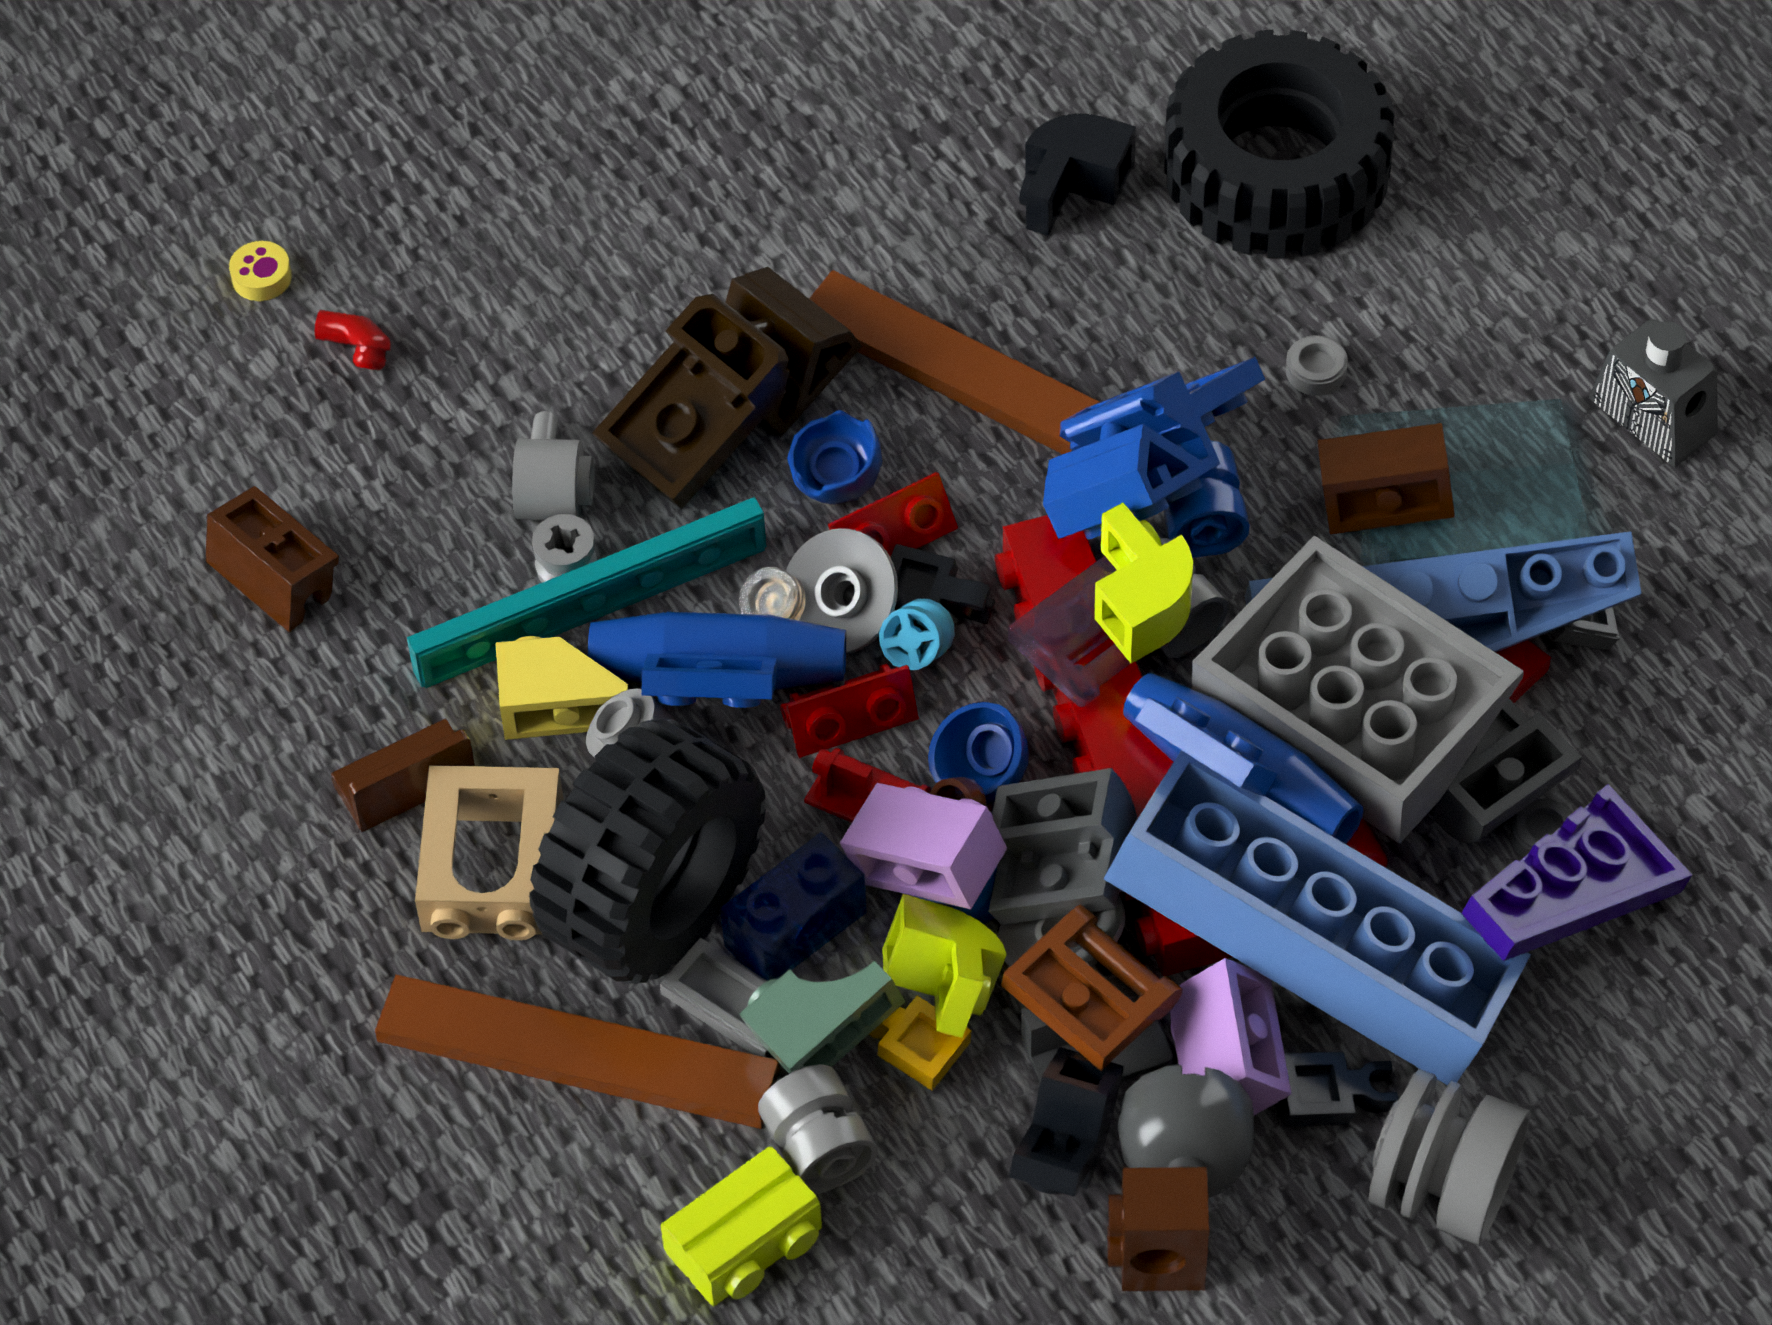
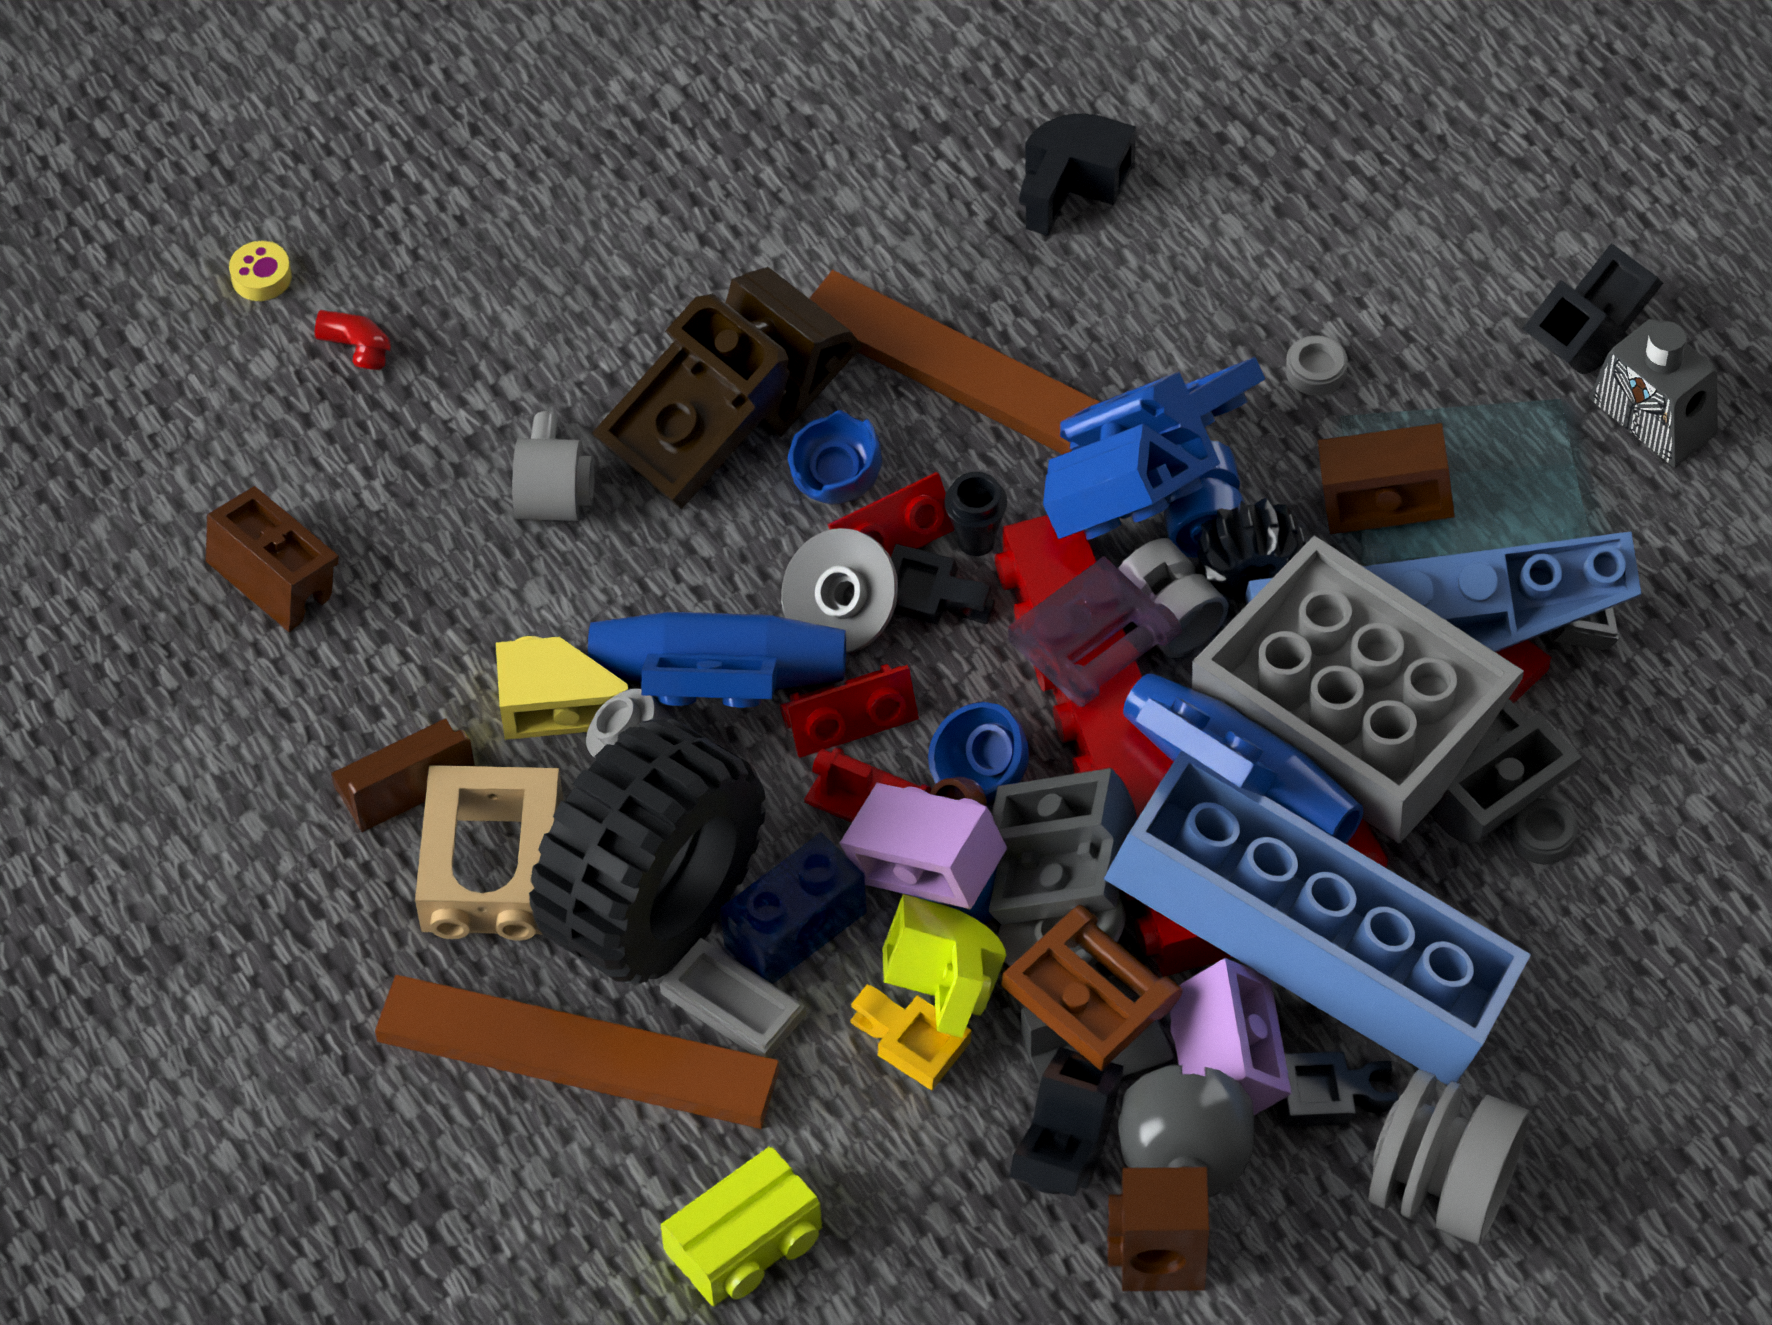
(555, 534): light grey wheel -> none
(589, 591): teal tile -> none
(772, 593): clear tile -> none
(815, 1125): light grey wheel -> none
(819, 1021): sand green arch -> none
(904, 641): medium azure wheel -> none
(976, 511): none -> black cone
(1150, 591): neon yellow brick -> none
(1248, 545): none -> black gear
(1278, 201): black tyre -> none
(1576, 878): dark purple wing -> none
(1594, 317): none -> black brick

